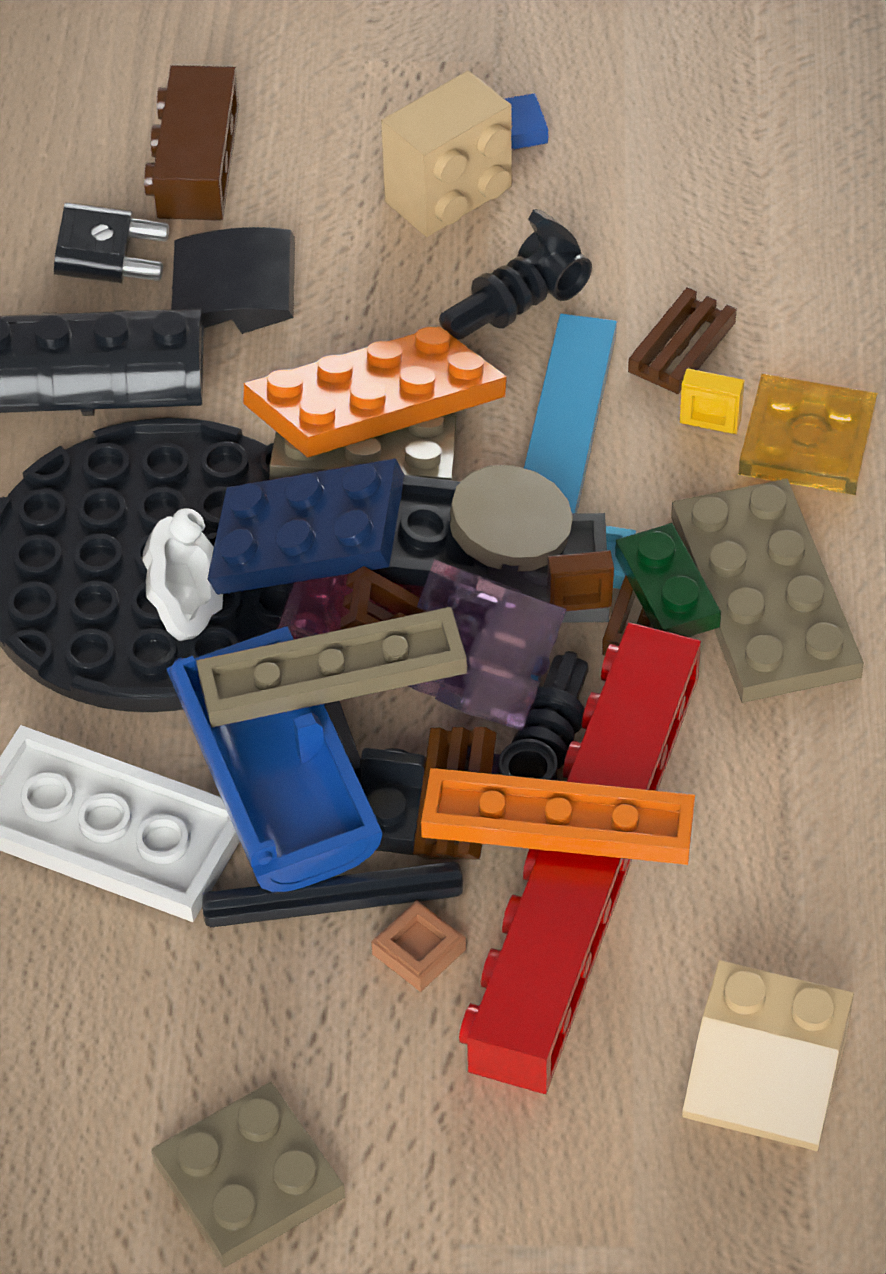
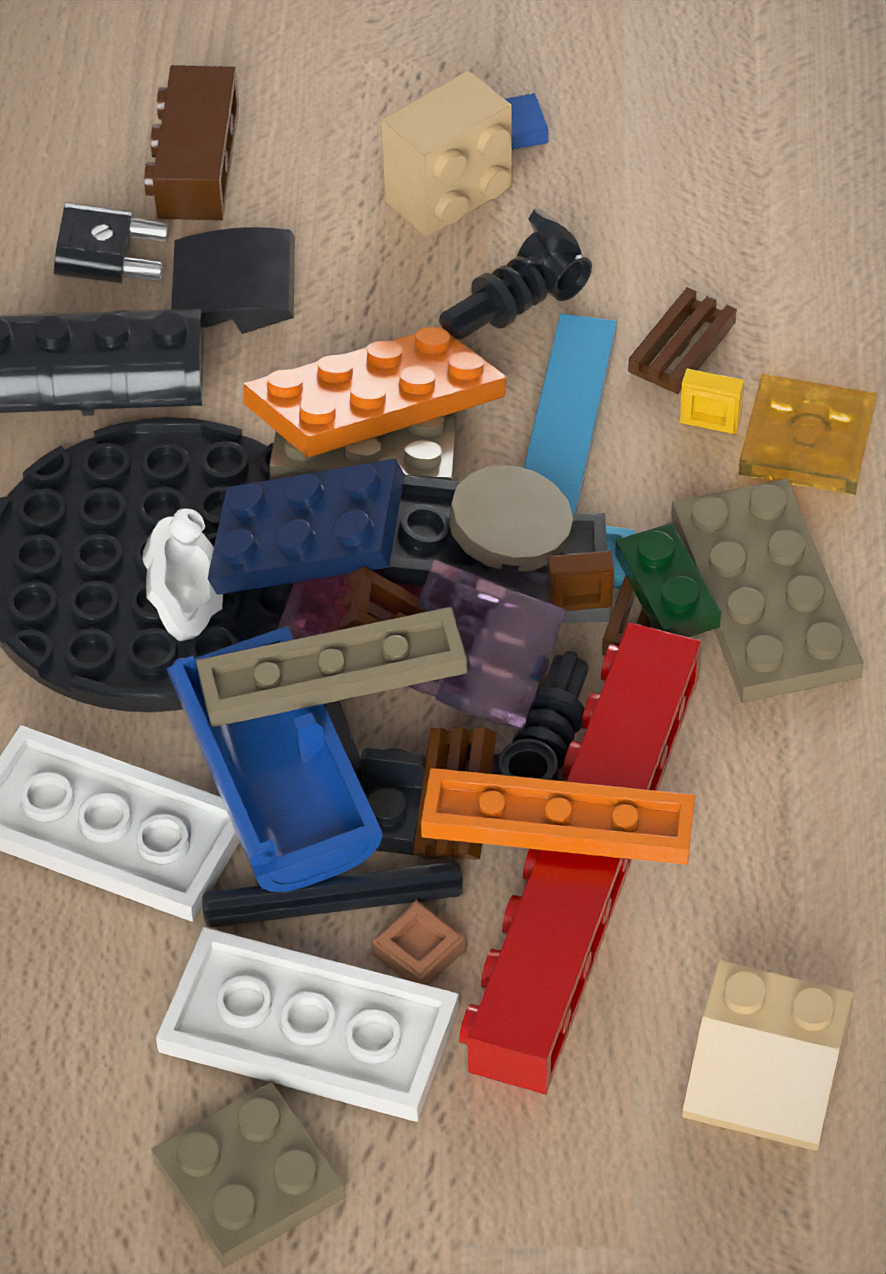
(309, 1023): none -> white plate

